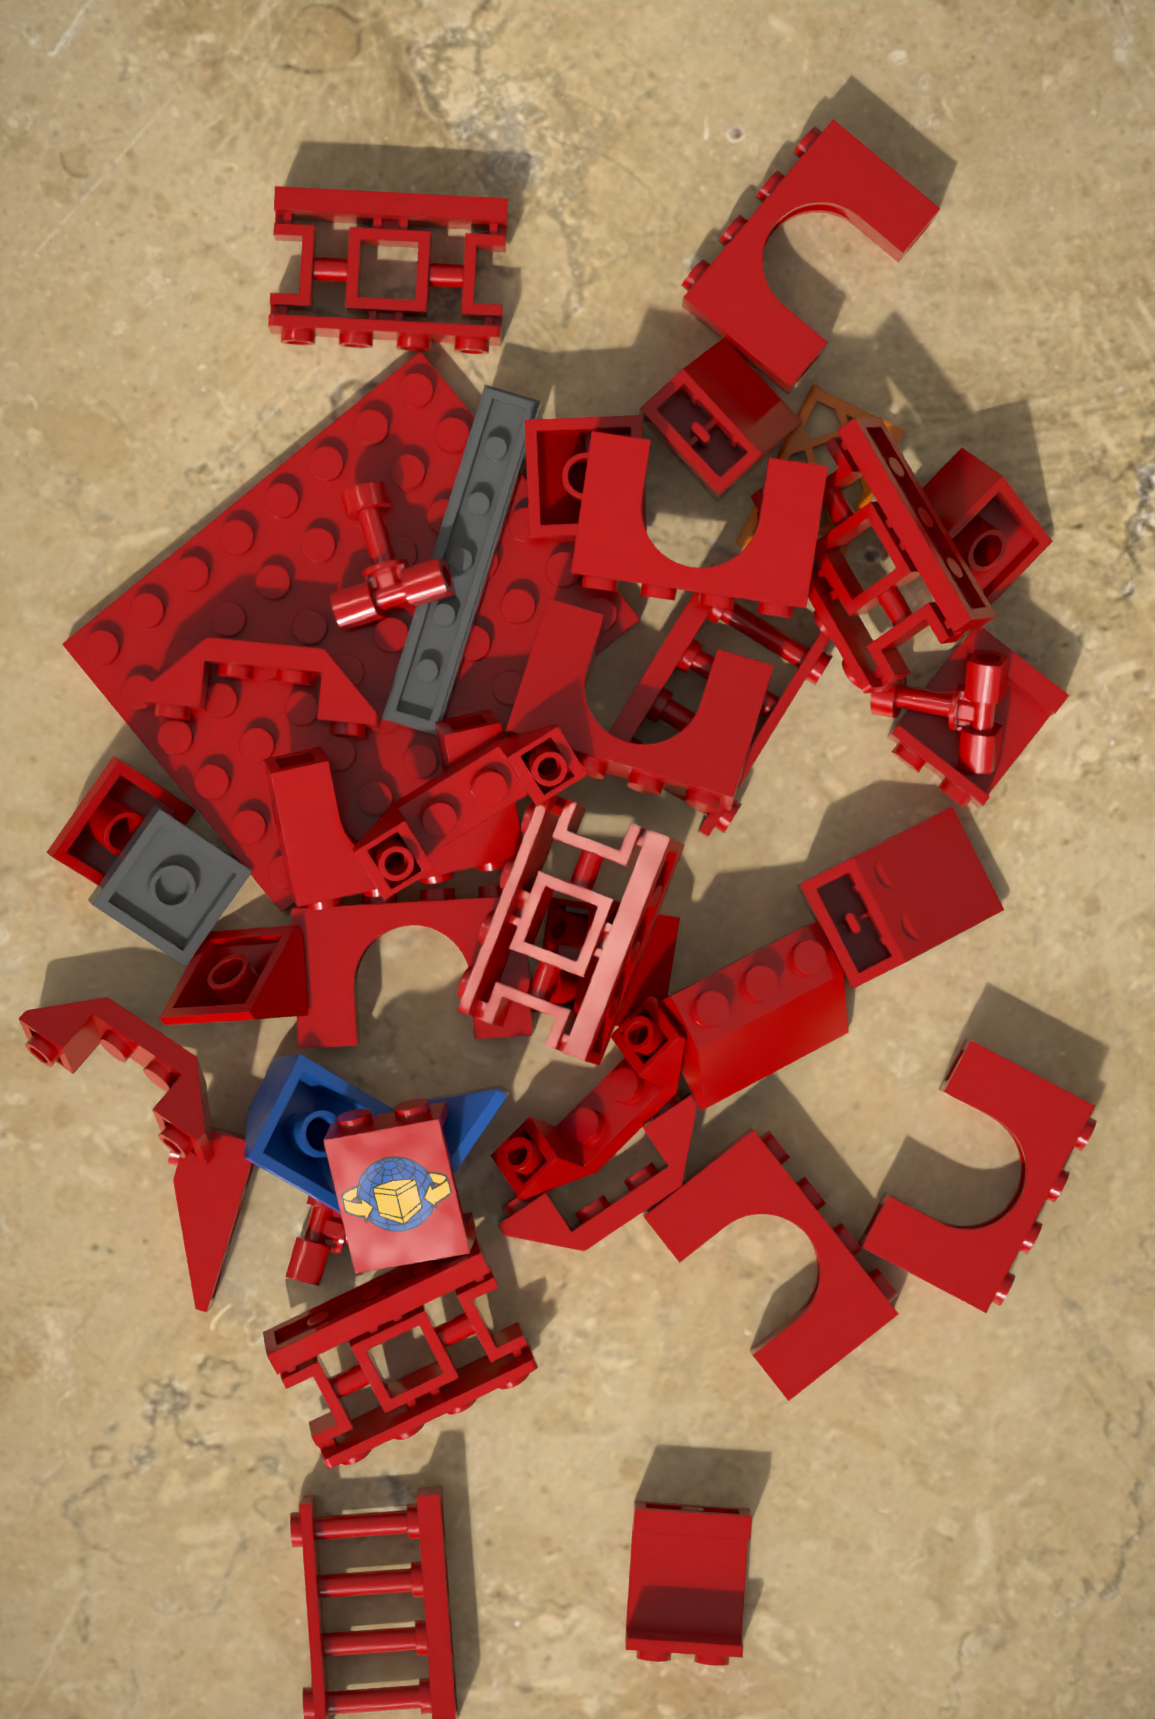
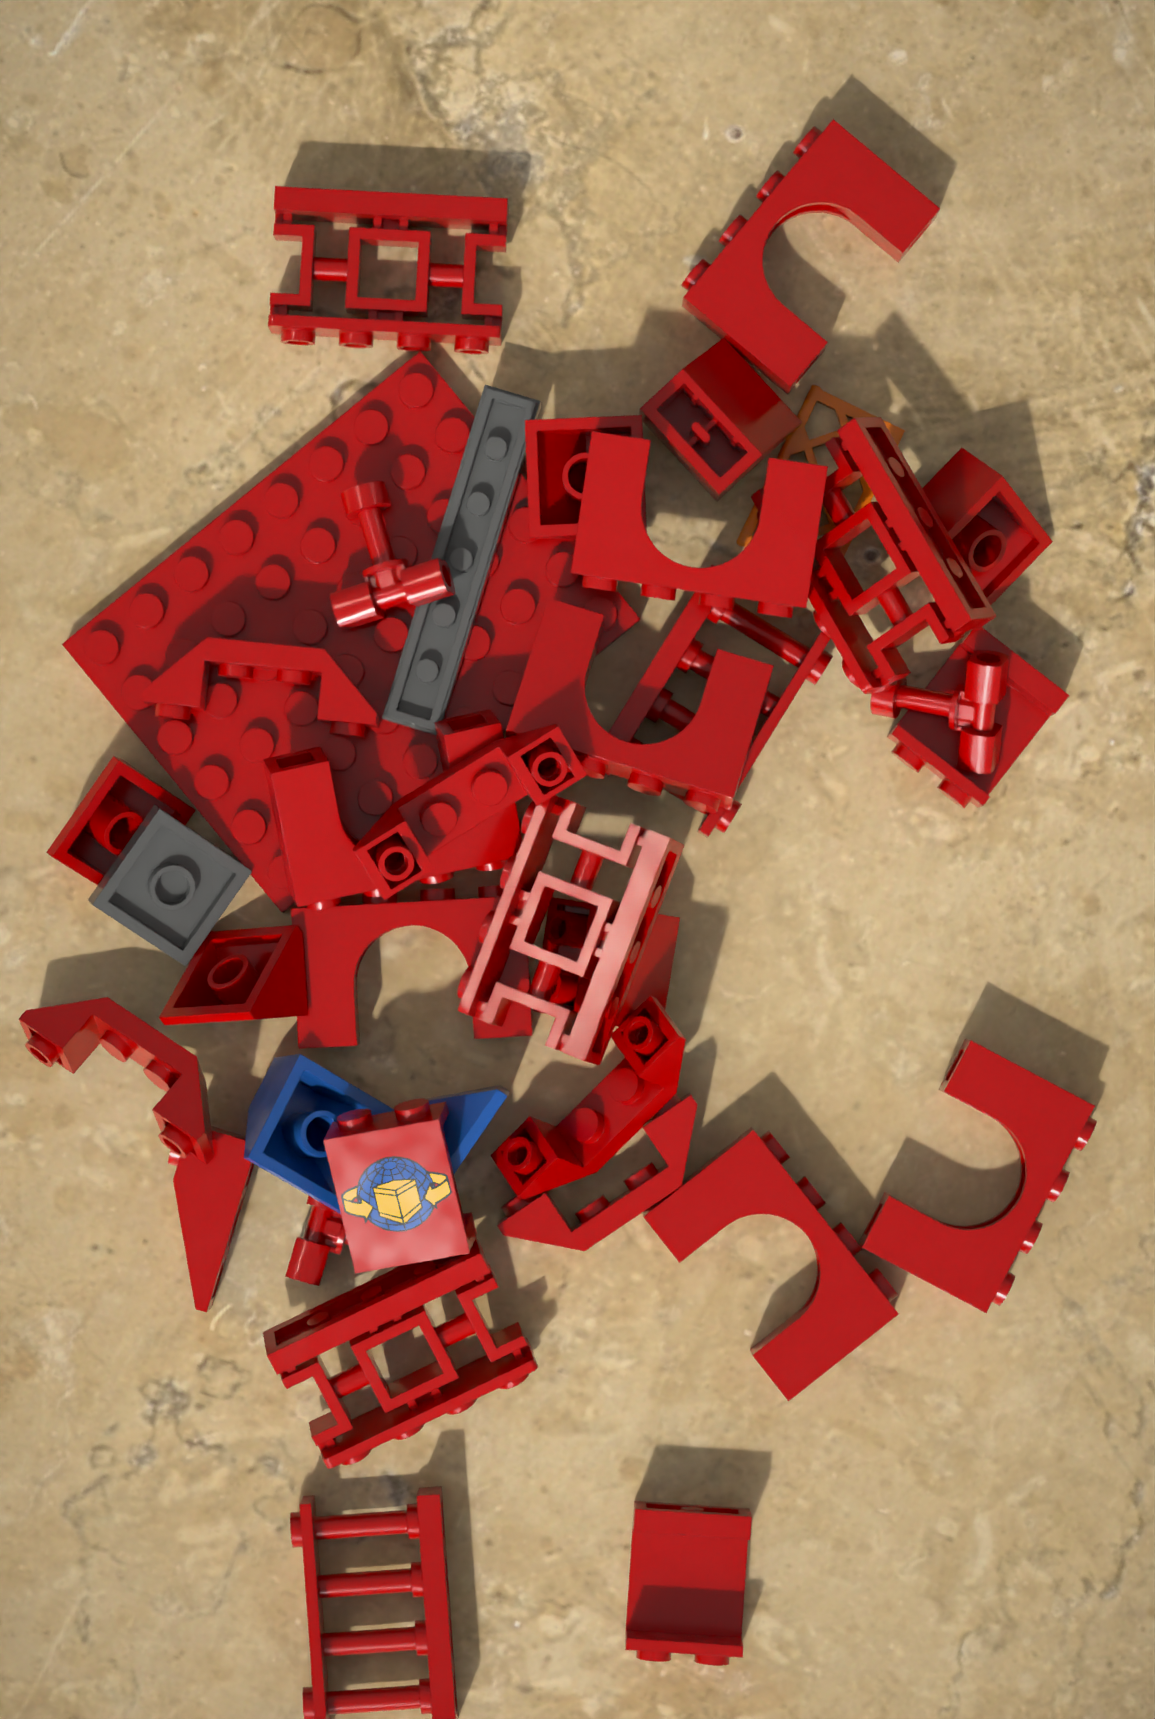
(759, 1014): red slope -> none
(901, 897): red slope -> none

